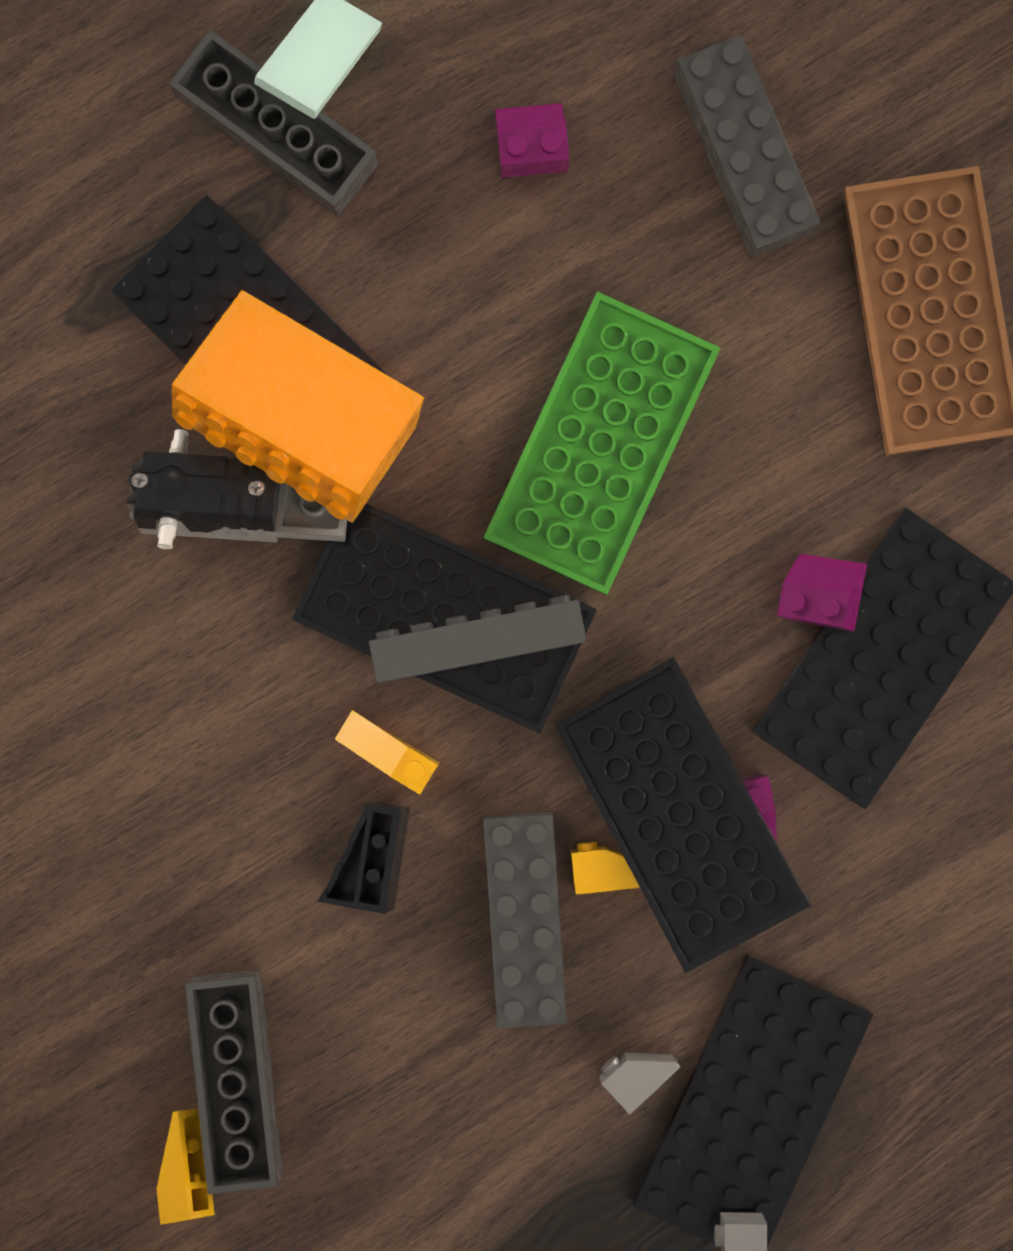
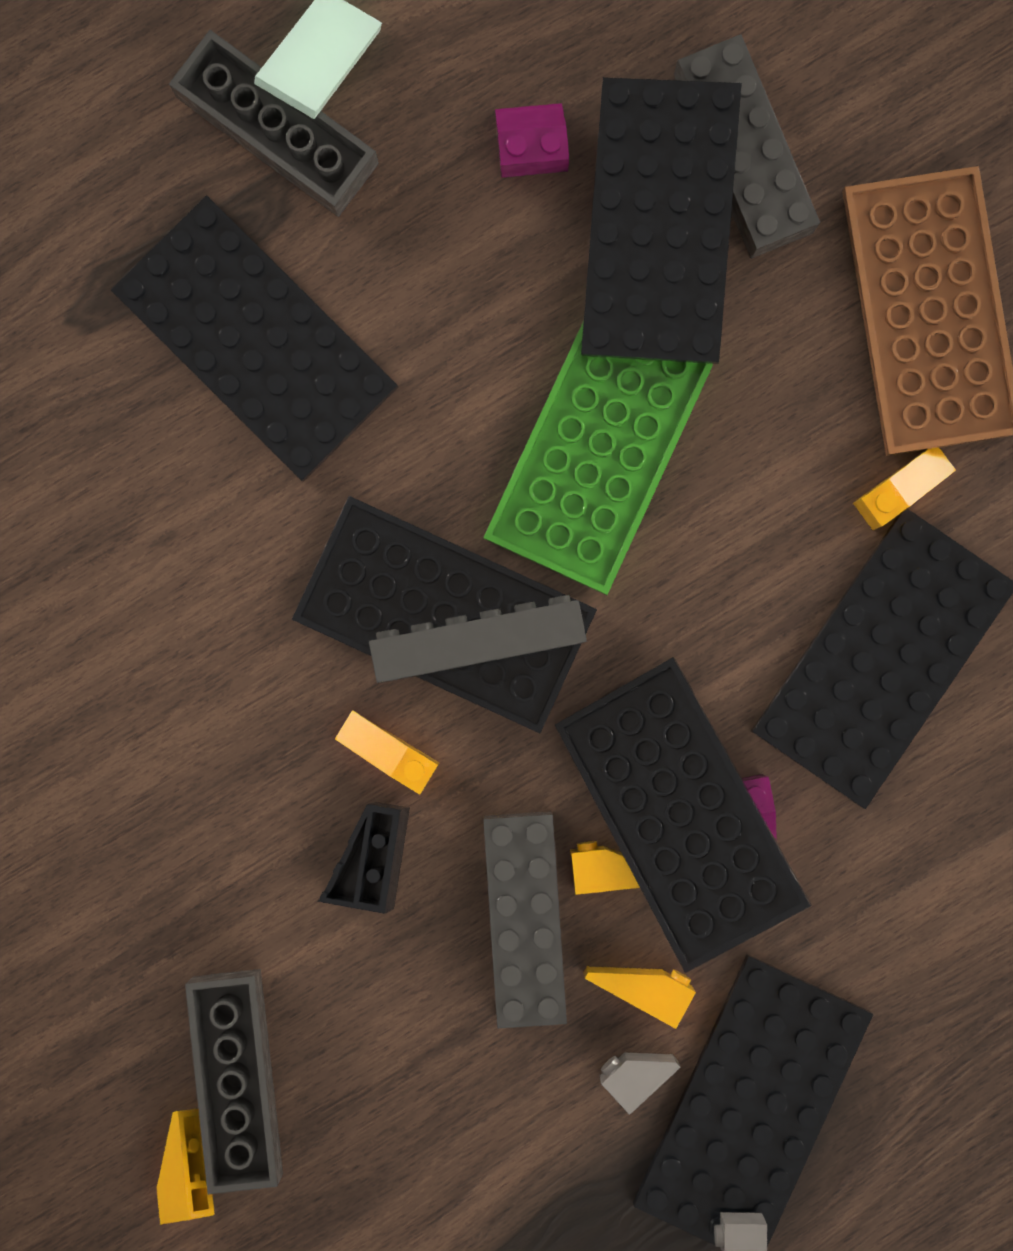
(220, 500): black piece -> none
(295, 406): light orange brick -> none
(651, 990): none -> yellow slope
(661, 219): none -> black plate
(822, 592): magenta slope -> none
(904, 487): none -> yellow slope

